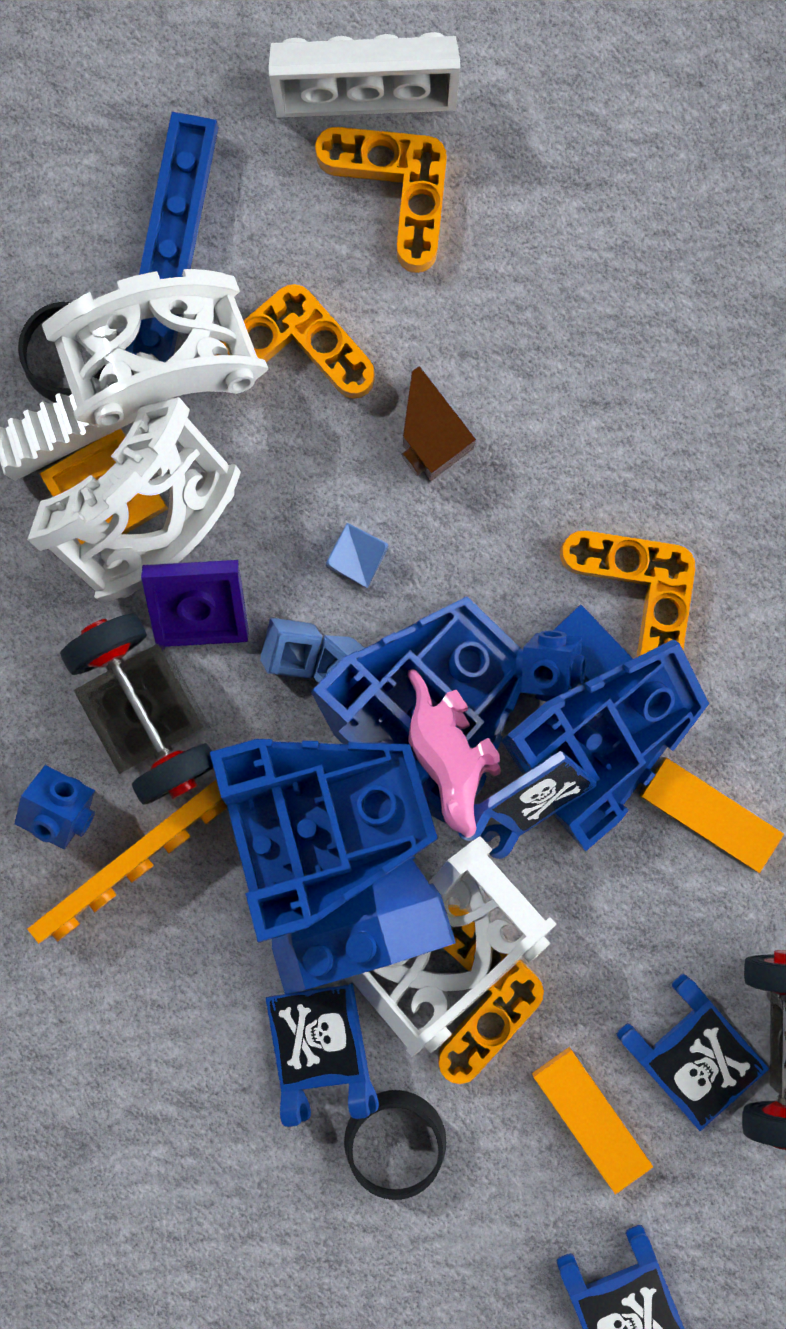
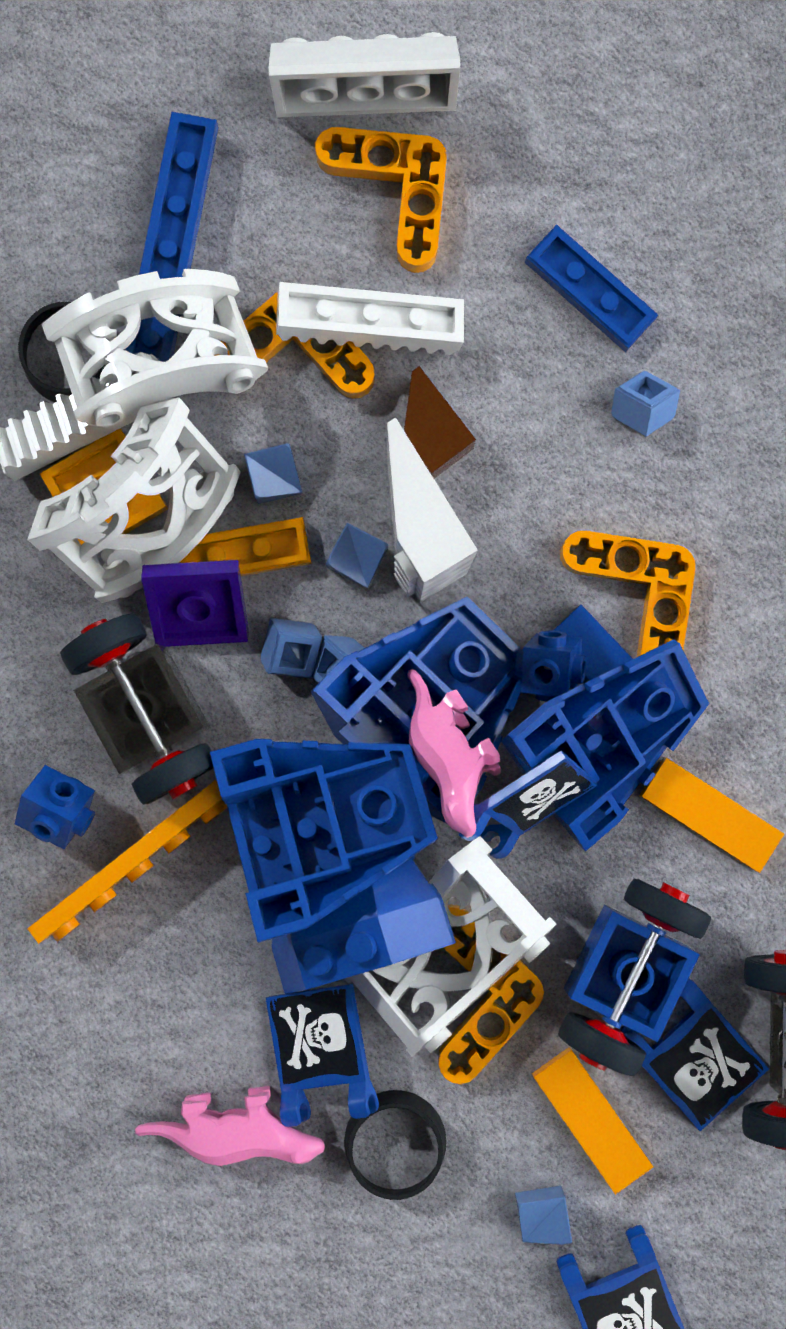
(236, 1132): none -> bright pink animal
(257, 547): none -> light orange tile
(273, 473): none -> medium blue slope
(369, 318): none -> white gear
(428, 535): none -> white slope
(543, 1216): none -> medium blue slope
(591, 288): none -> blue tile
(631, 976): none -> brick
(645, 403): none -> medium blue slope

